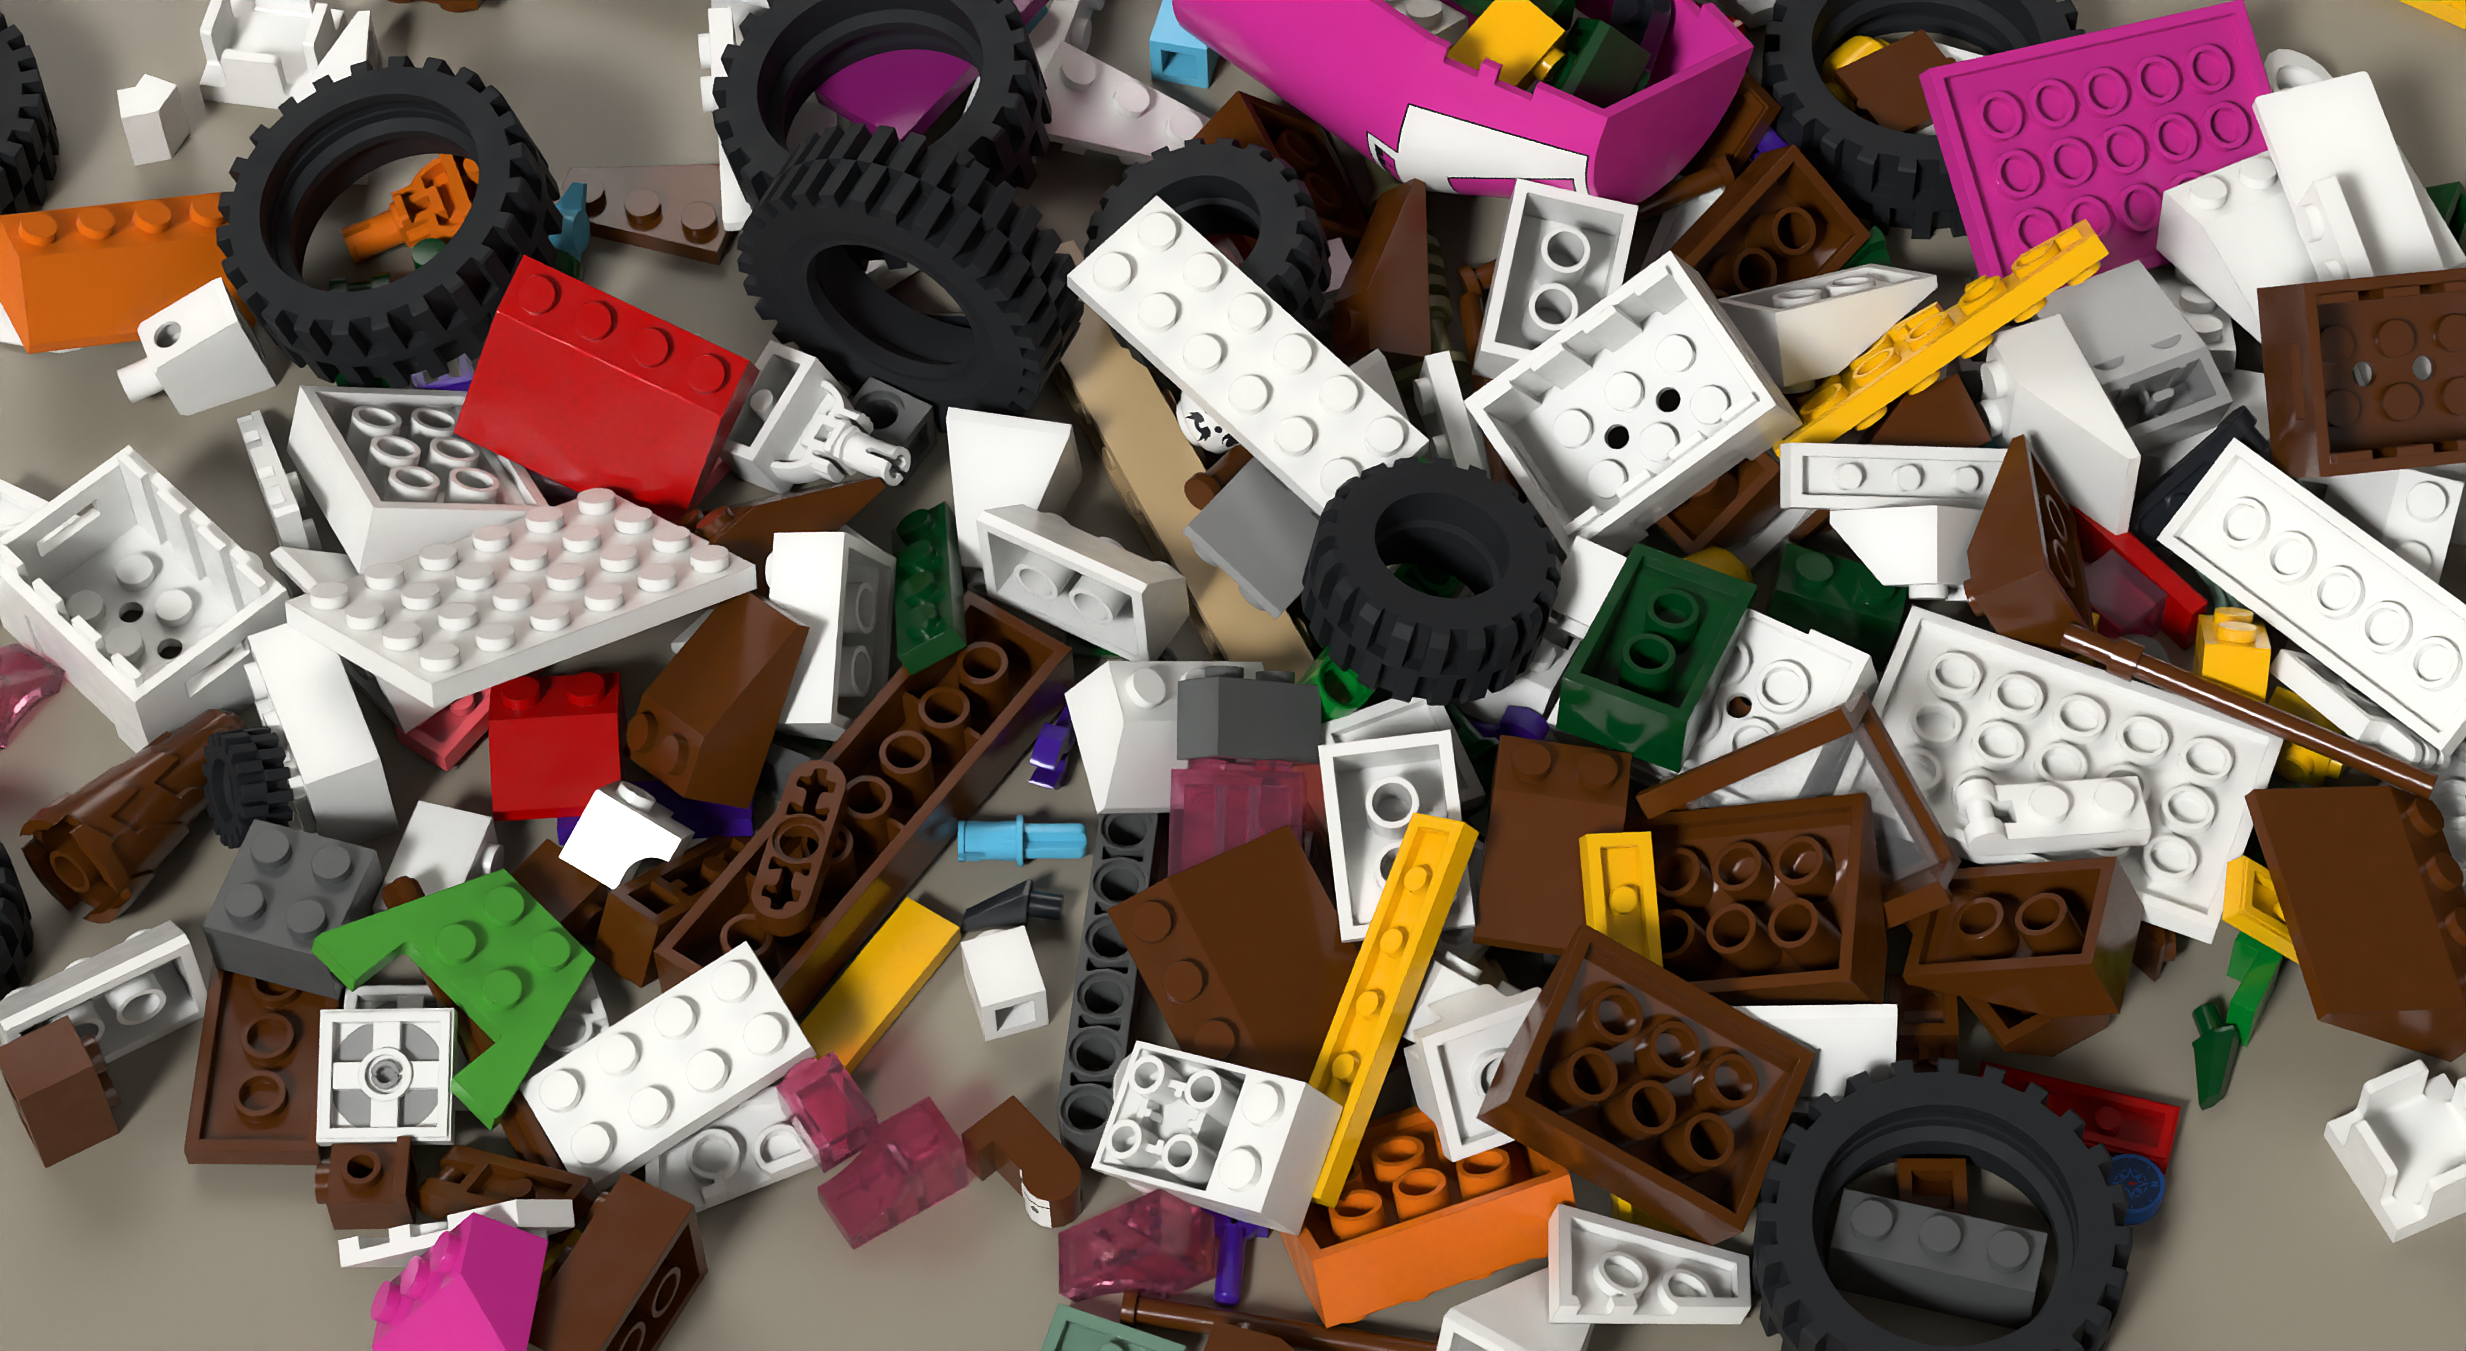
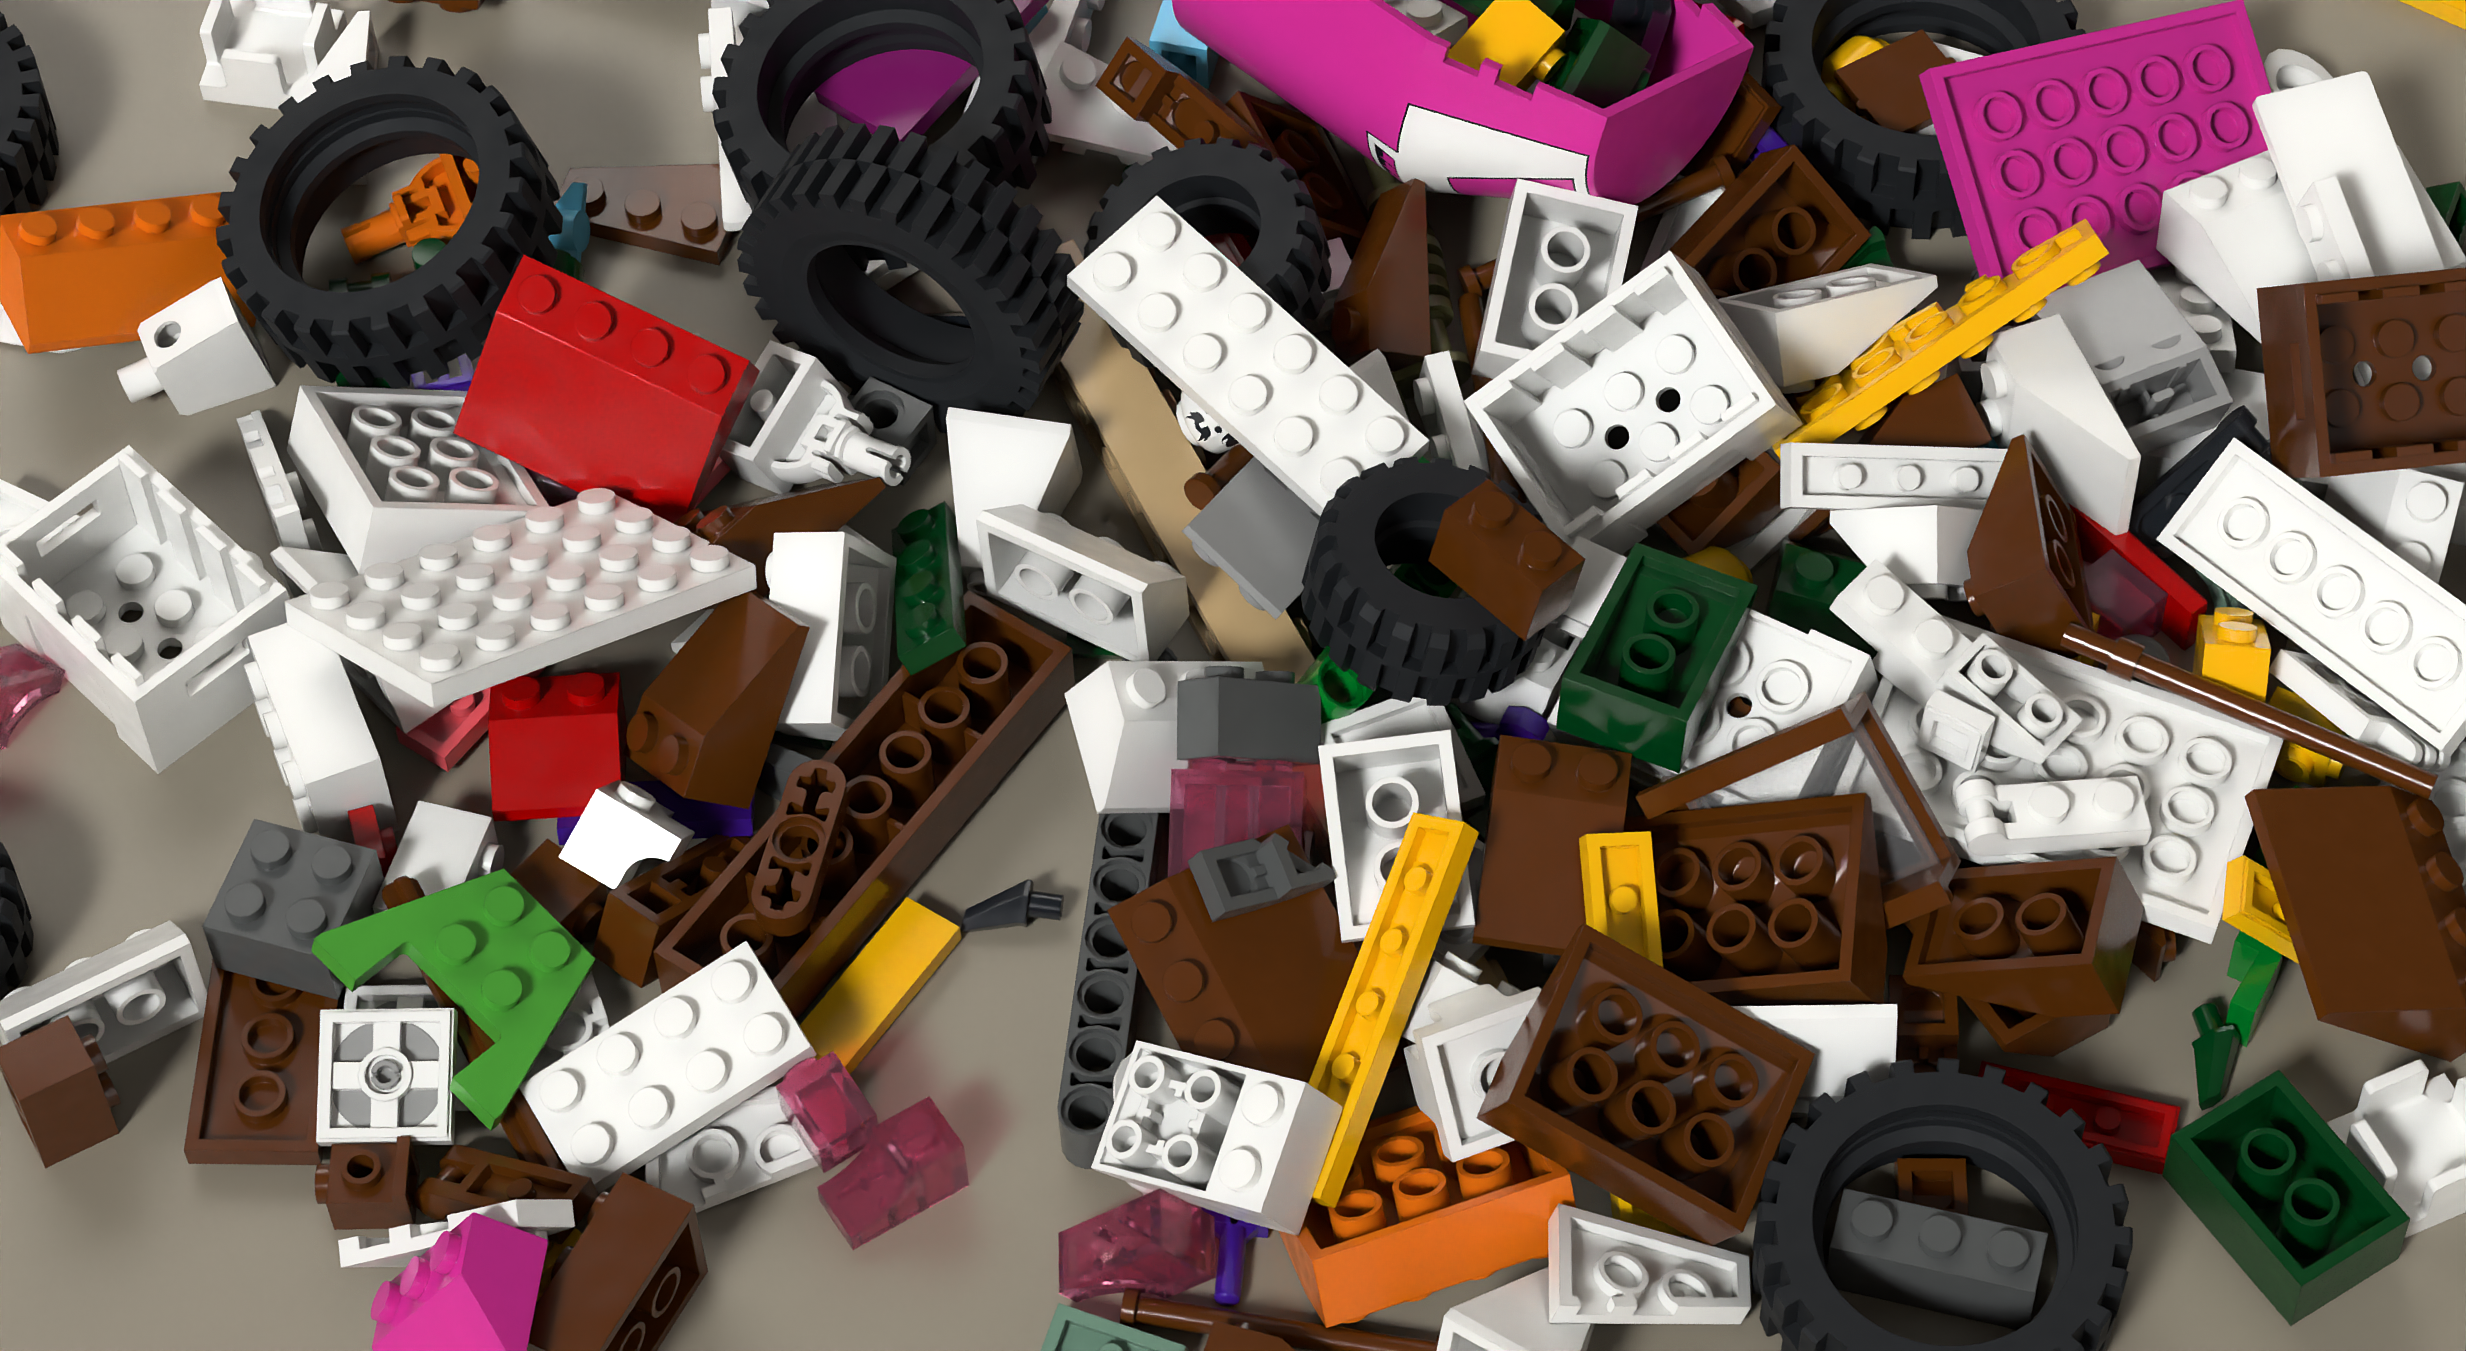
(125, 822): reddish brown cone -> none
(153, 119): white piece -> none
(246, 782): black tyre -> none
(368, 835): none -> red plate
(1004, 982): white brick -> none
(1020, 840): medium azure axle -> none
(1029, 1160): reddish brown leg -> none
(1052, 752): dark purple bar -> none
(1170, 100): none -> reddish brown slope
(1253, 876): none -> dark grey slope
(1506, 559): none -> reddish brown brick
(1927, 653): none -> white slope
(1955, 730): none -> white tile
(2142, 1183): tile -> none
(2285, 1197): none -> dark green brick

